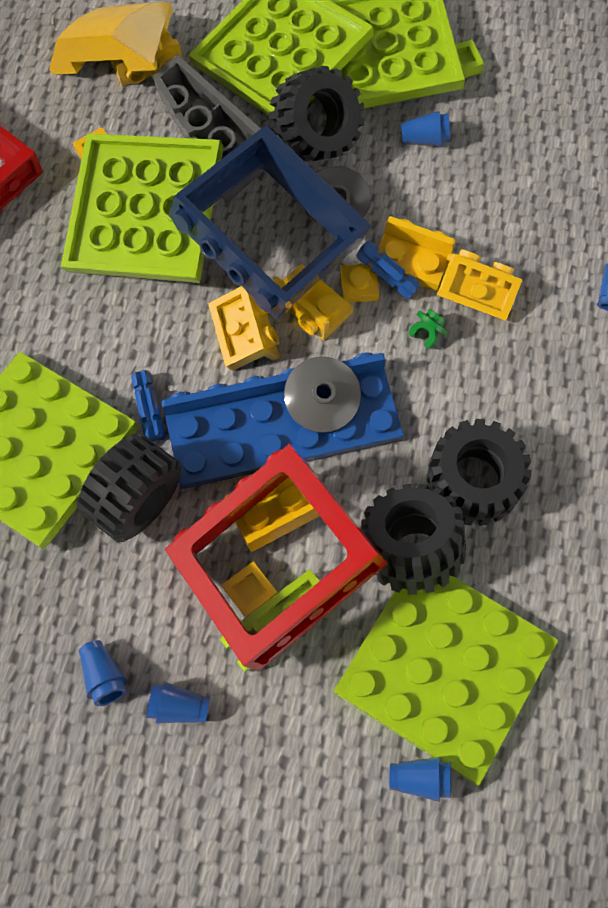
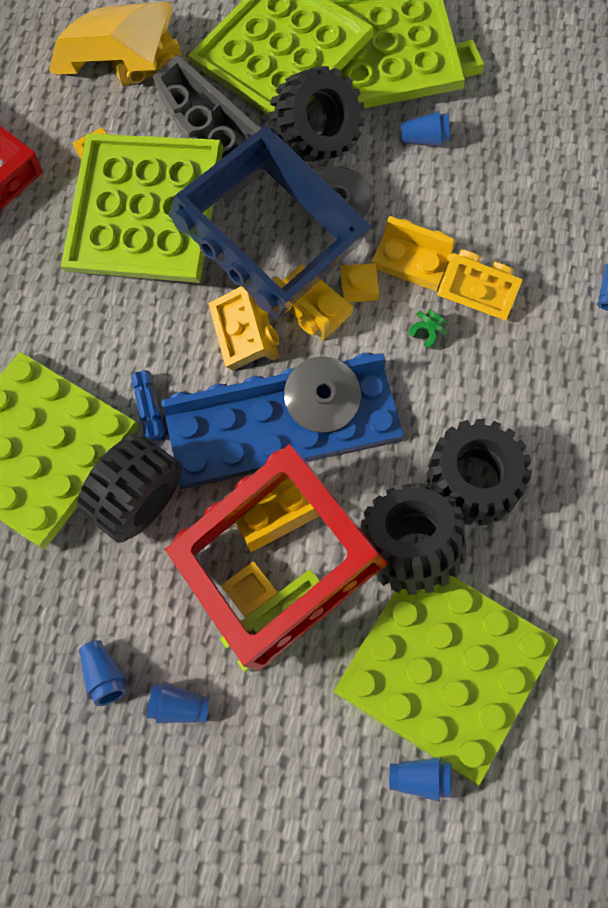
(387, 269): blue axle -> none

